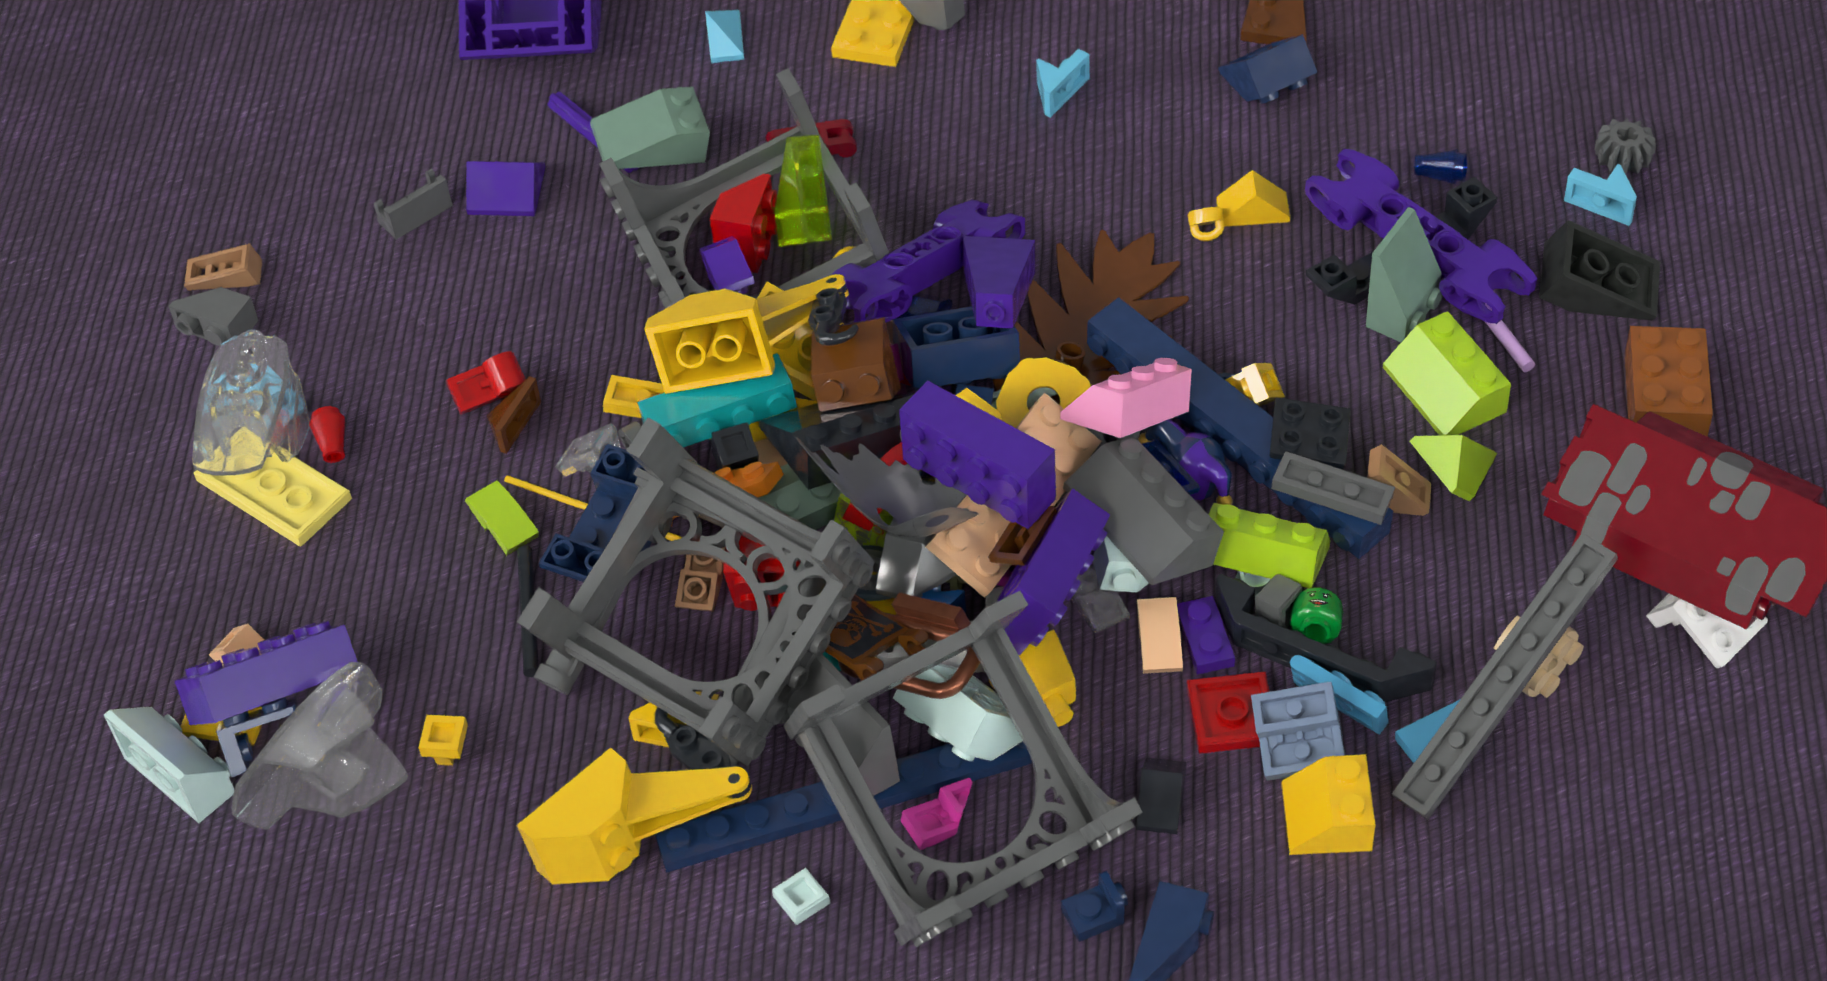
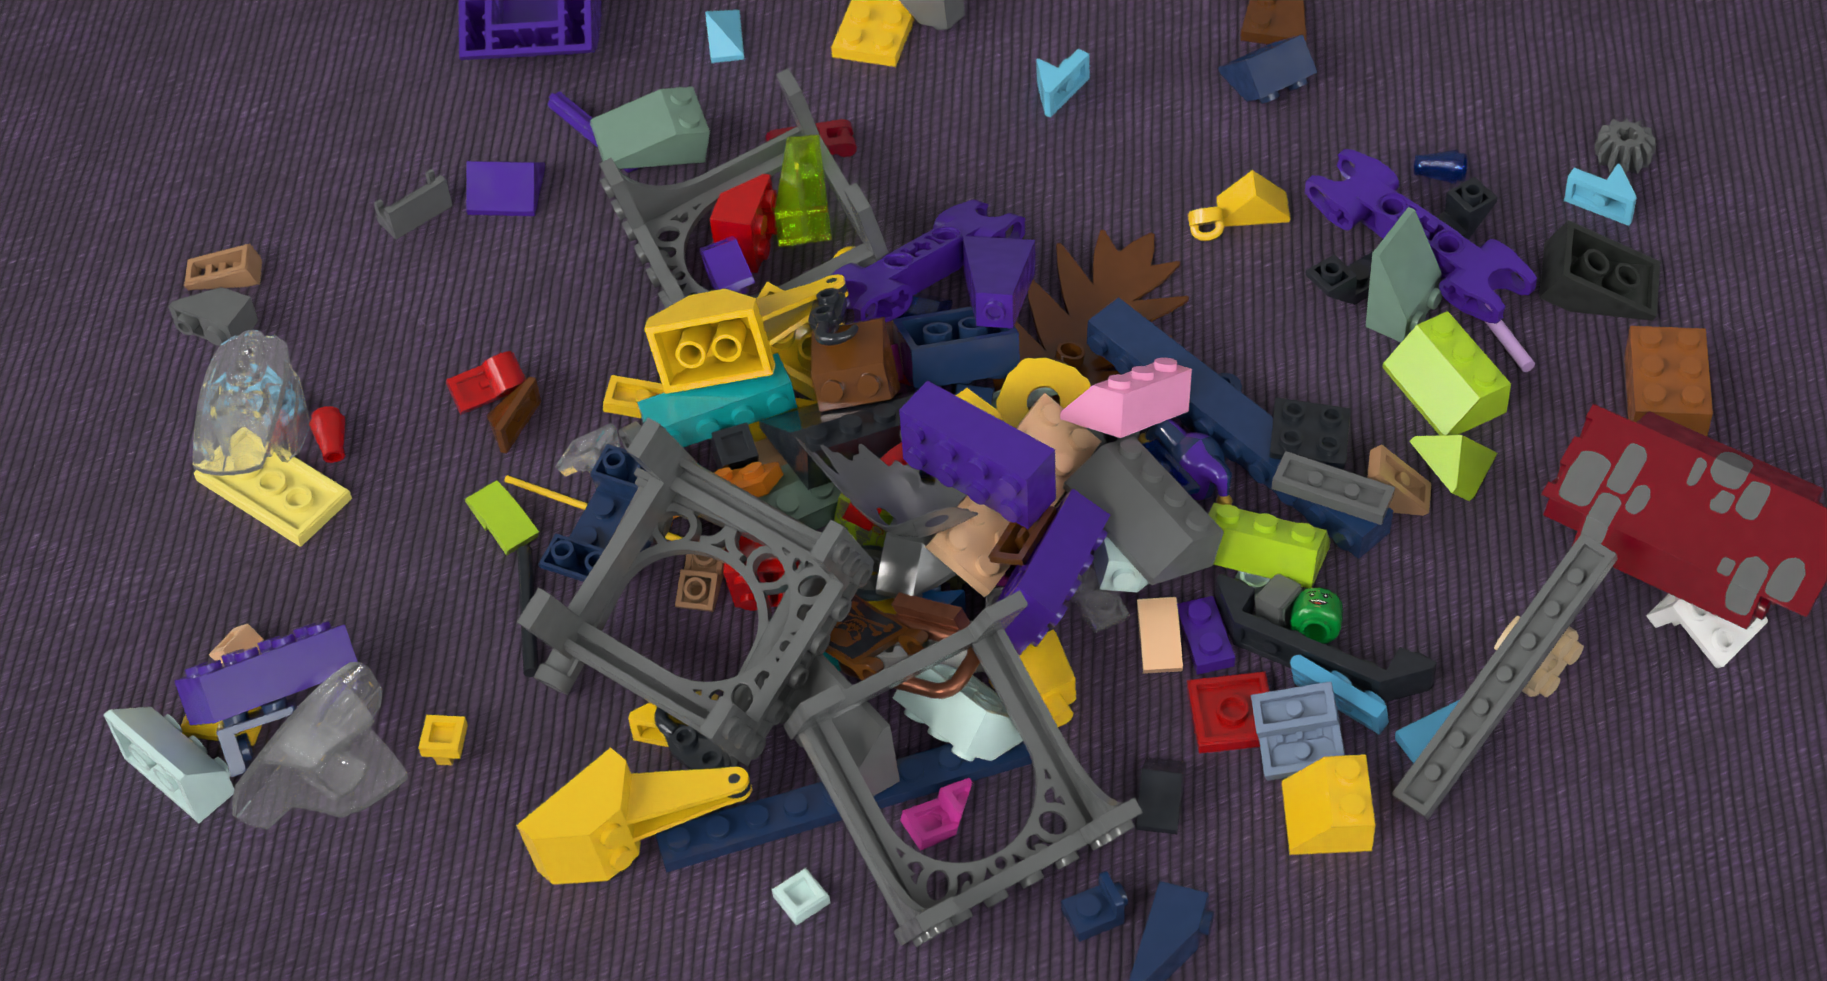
(1258, 383): yellow slope -> none

